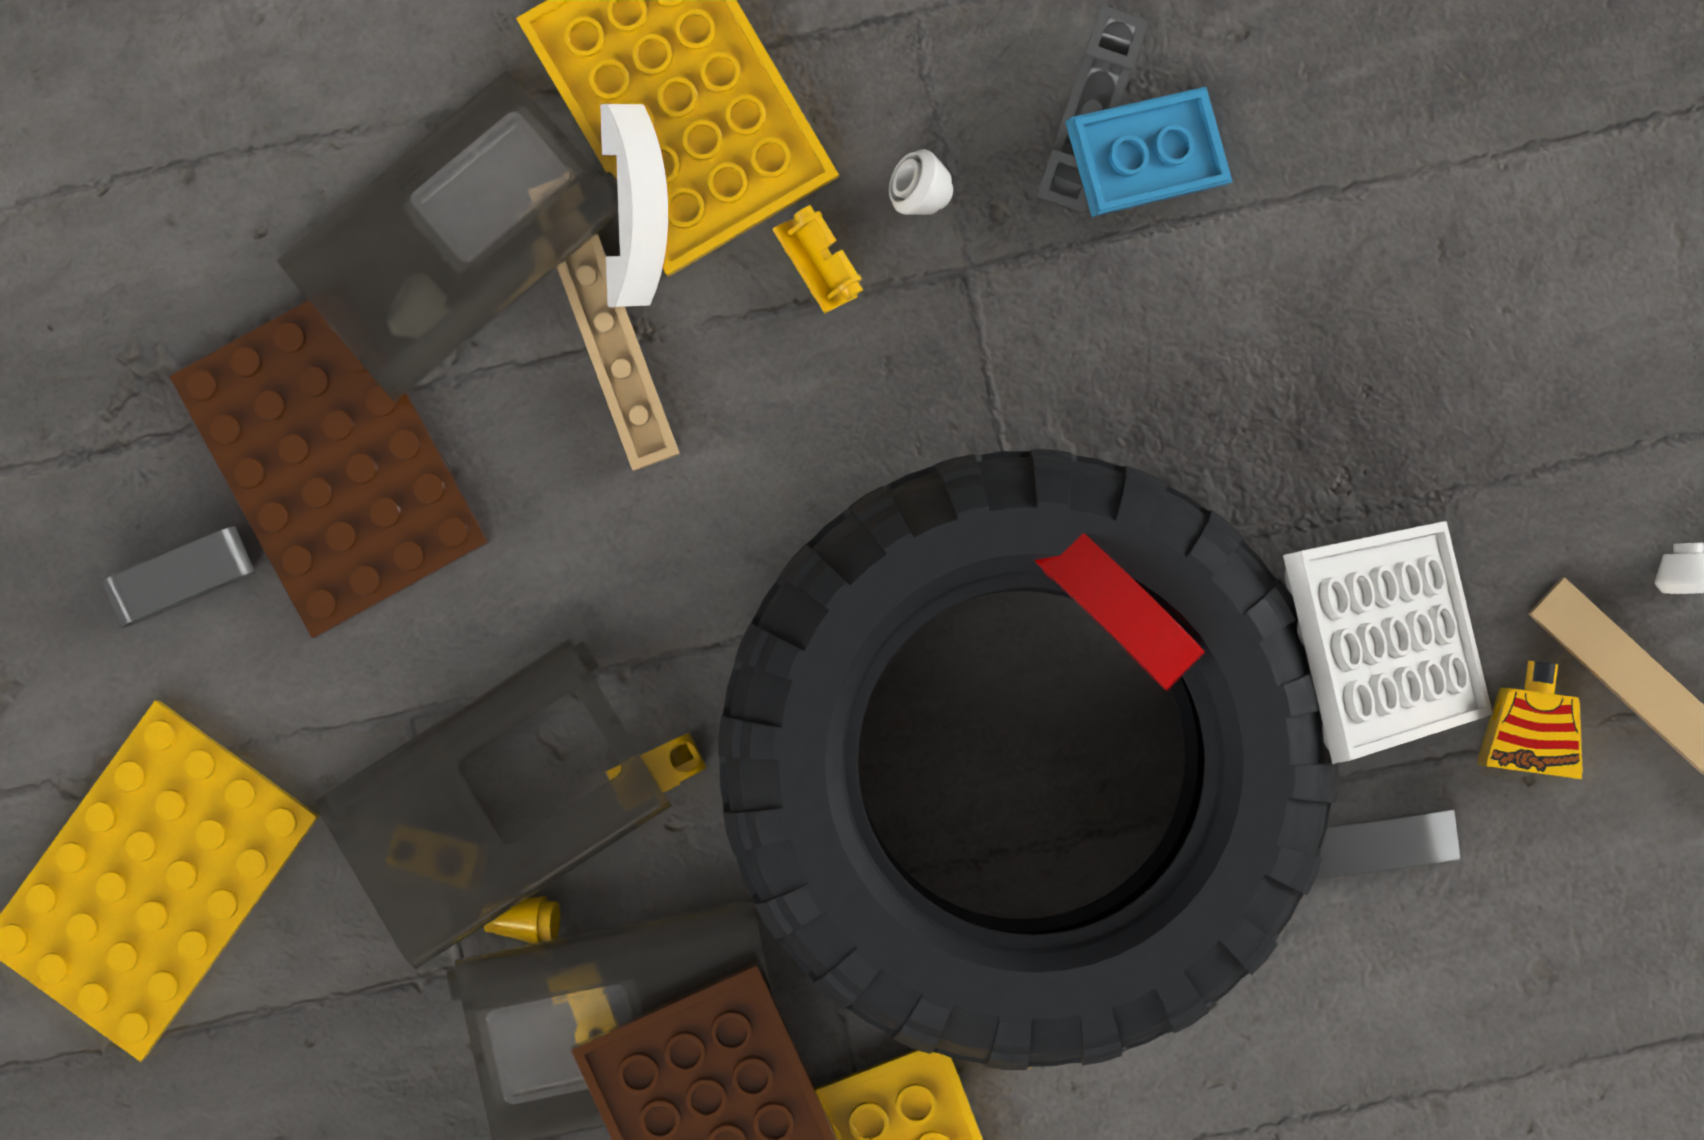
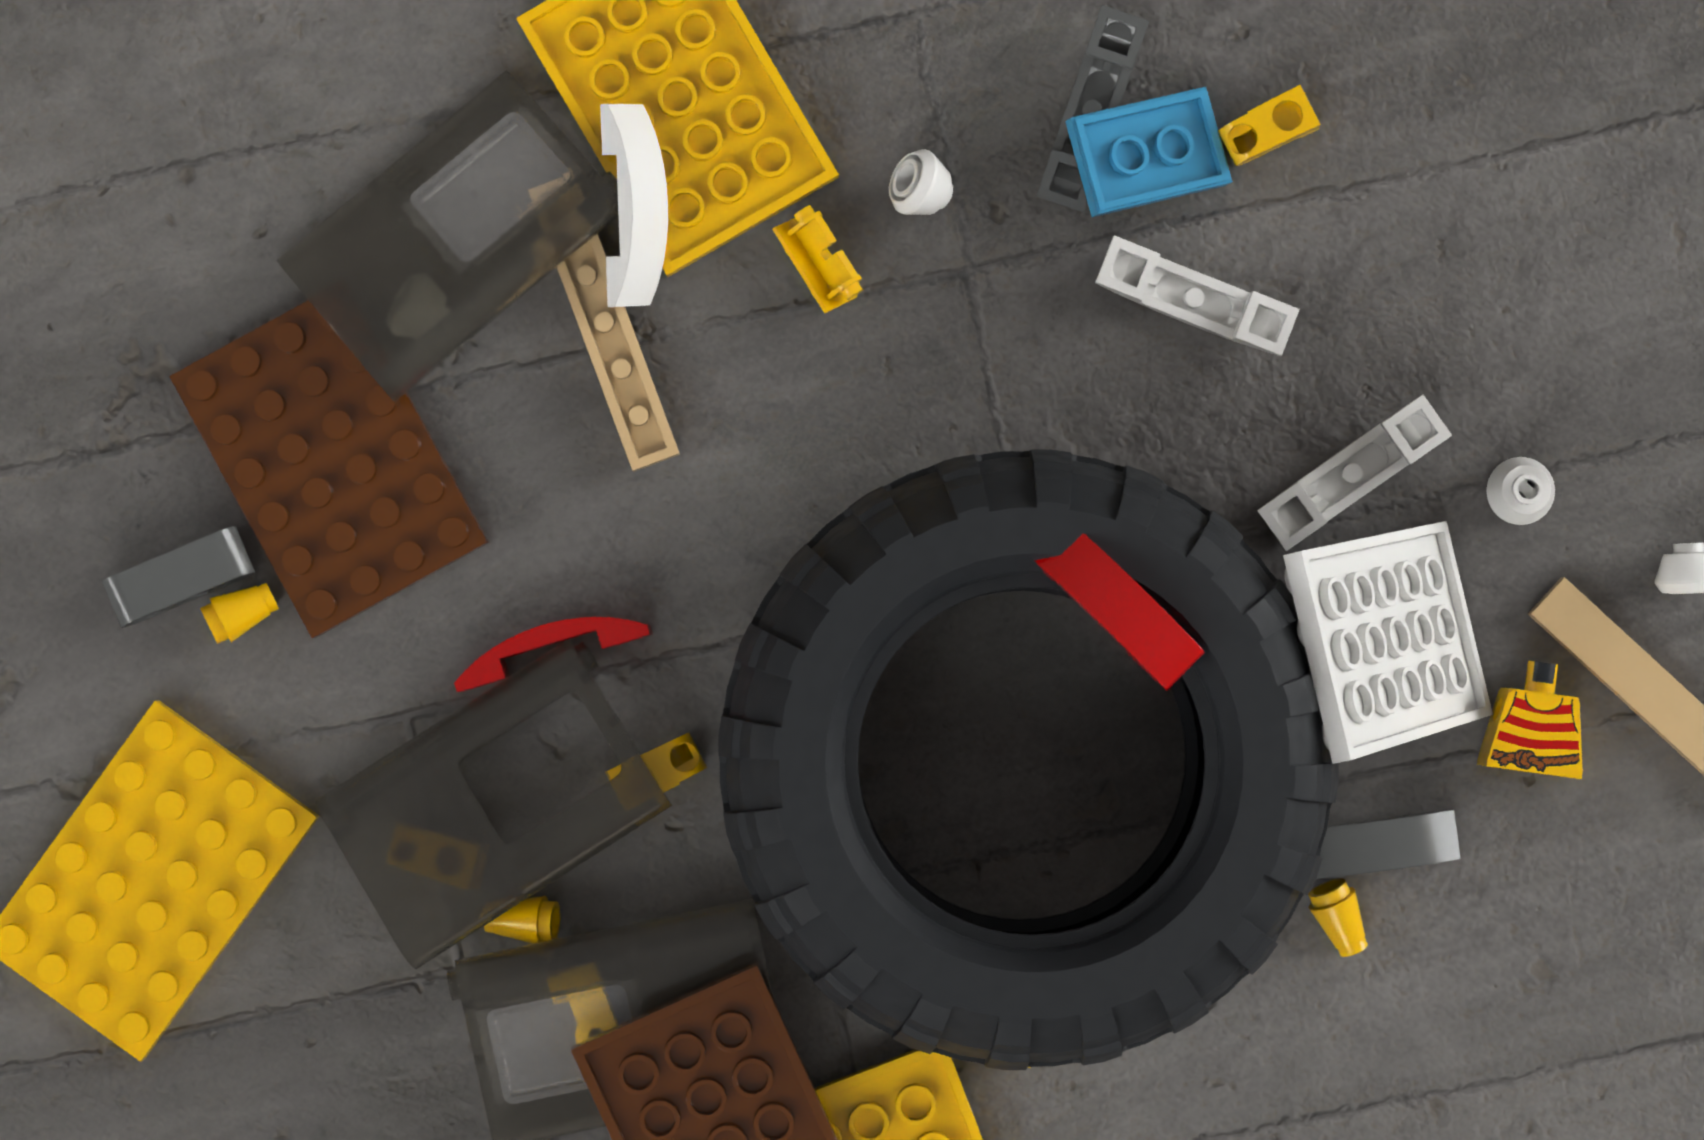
(238, 611): none -> yellow cone
(492, 665): none -> red slope
(1196, 298): none -> white slope
(1270, 126): none -> yellow leg
(1339, 915): none -> yellow cone
(1354, 472): none -> white slope
(1510, 479): none -> white cone

